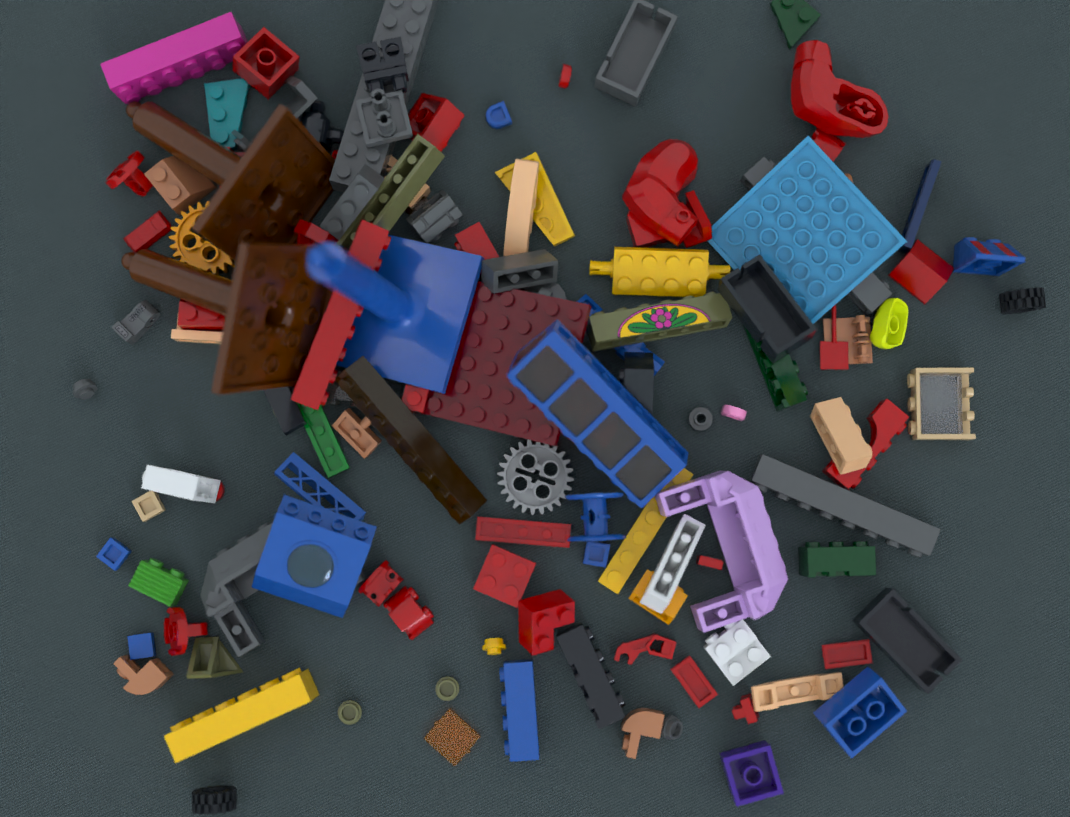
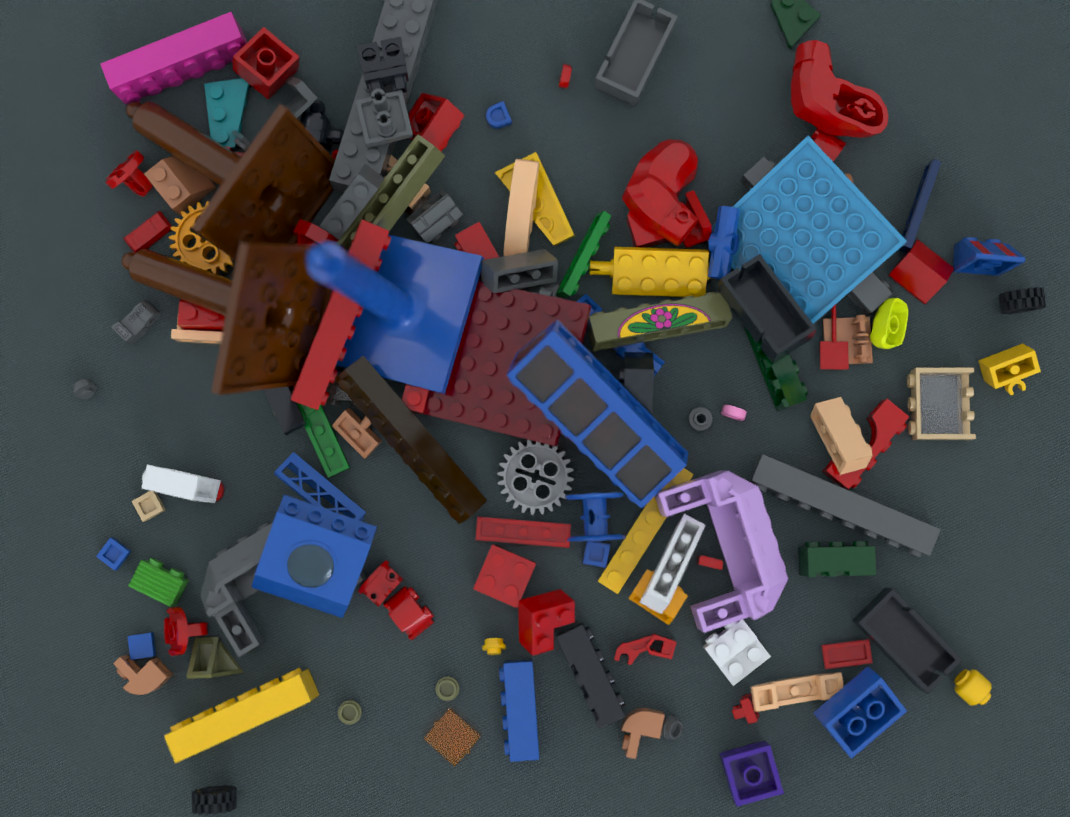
(580, 261): none -> green plate
(694, 681): red tile -> none
(723, 242): none -> blue piece
(972, 687): none -> yellow head
(1009, 367): none -> yellow brick

